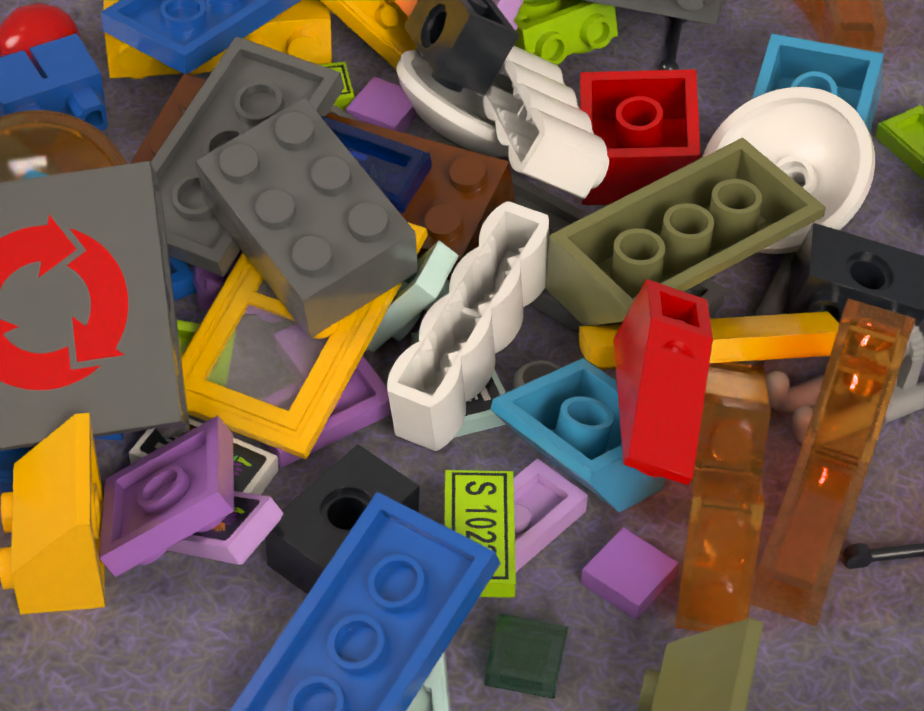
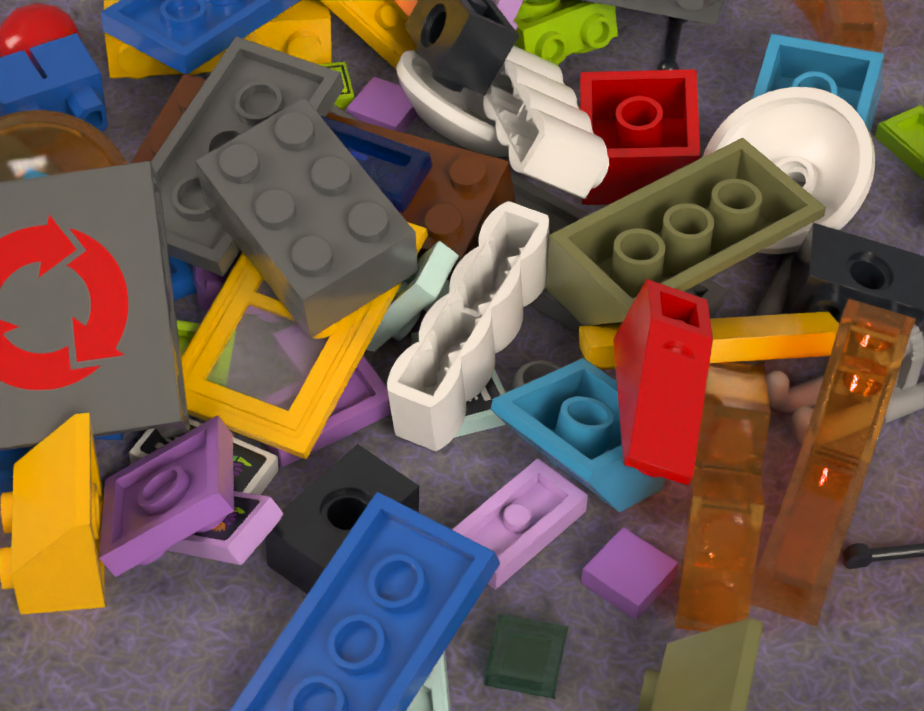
(483, 510): lime tile -> none

